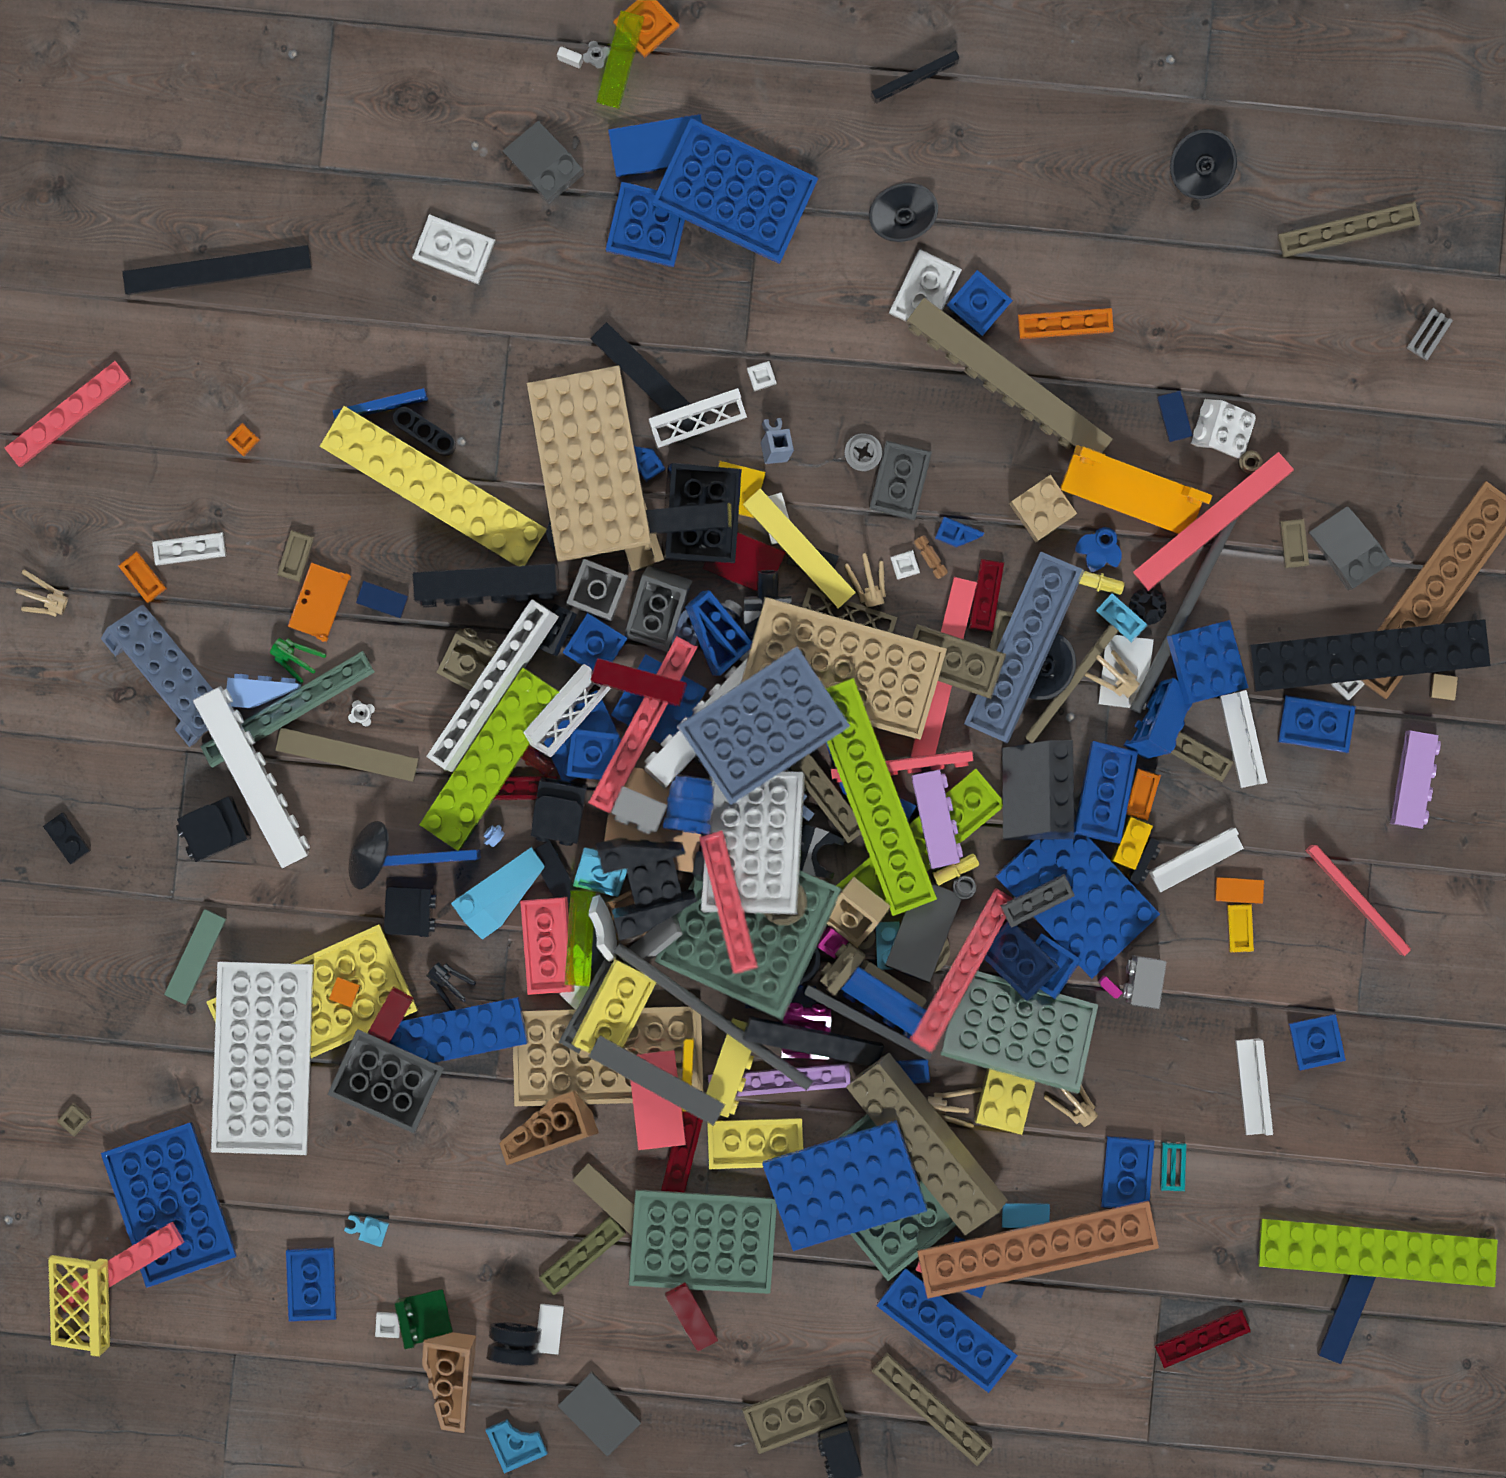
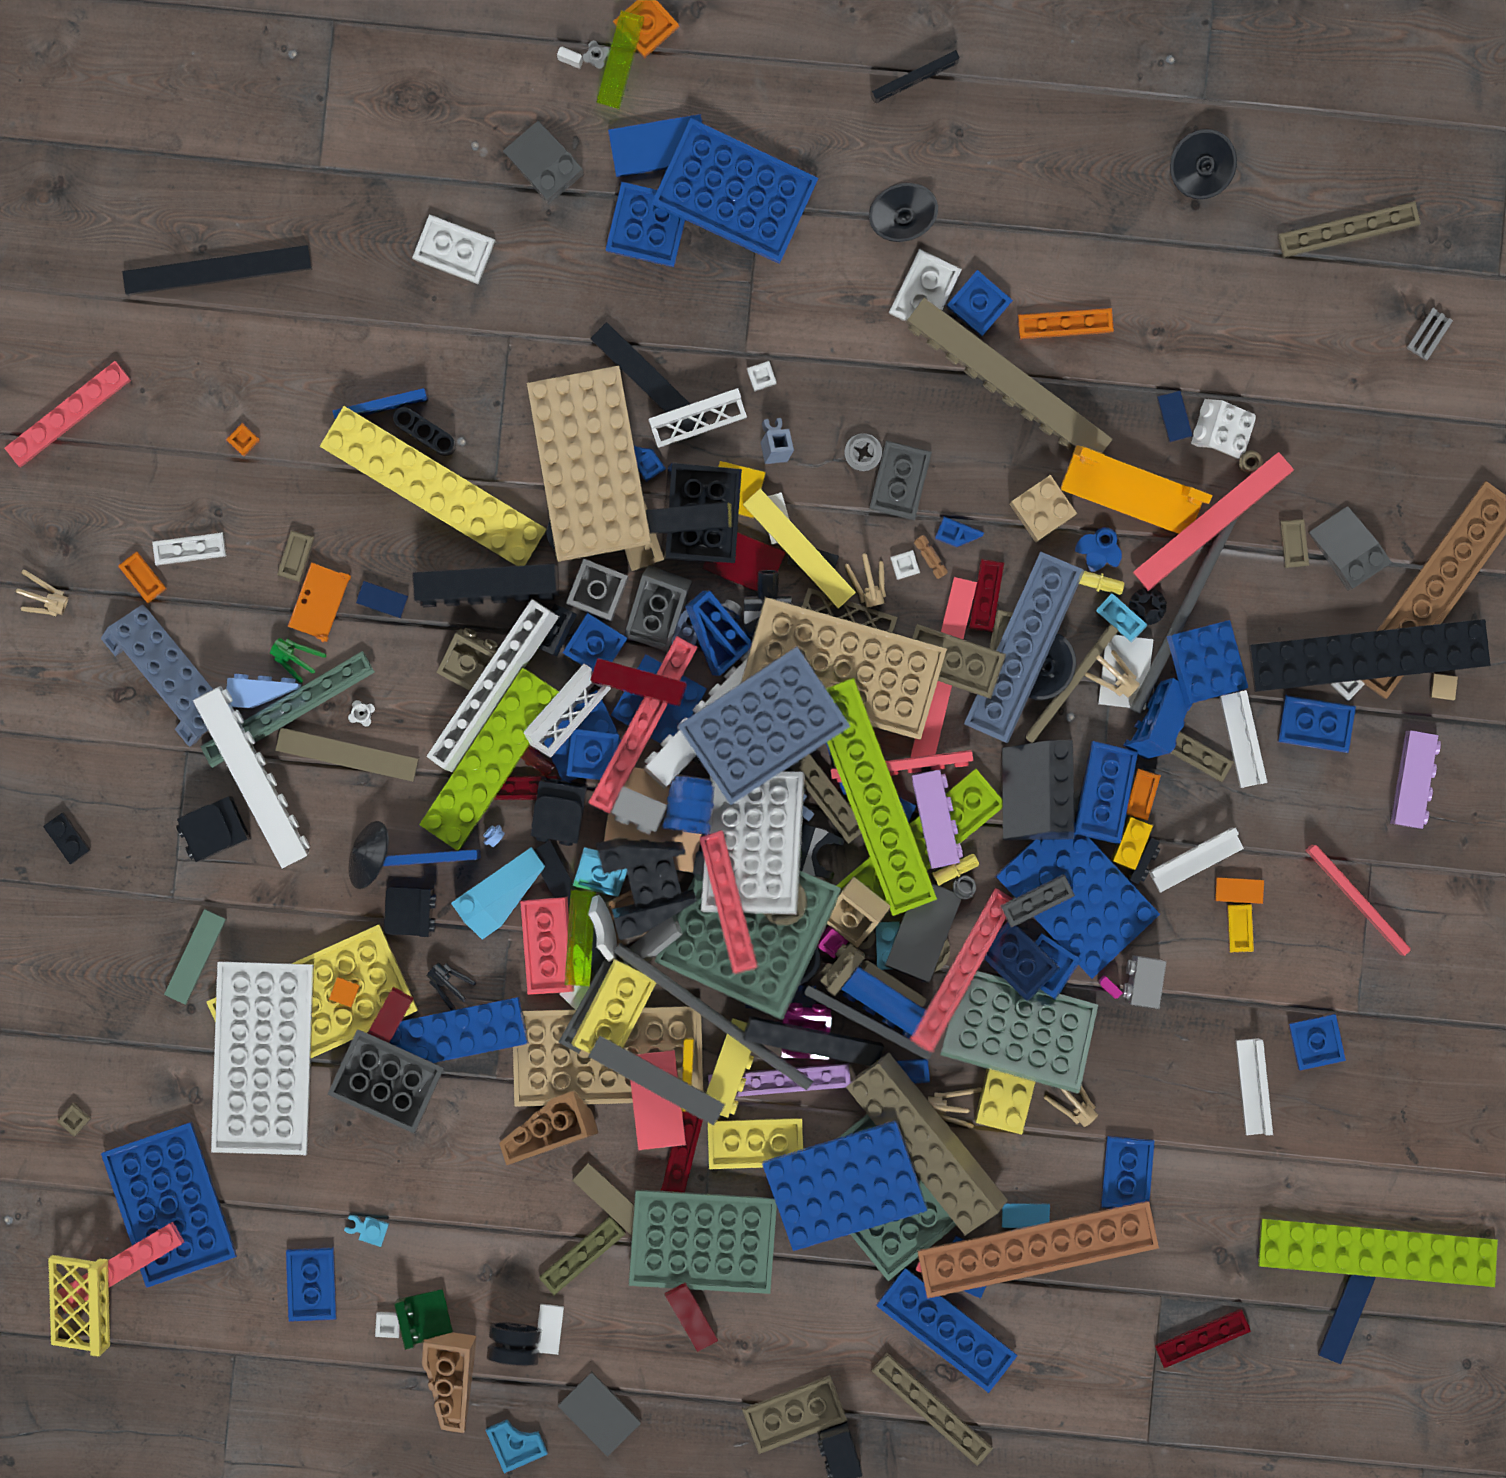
(1172, 1187): teal tile -> none

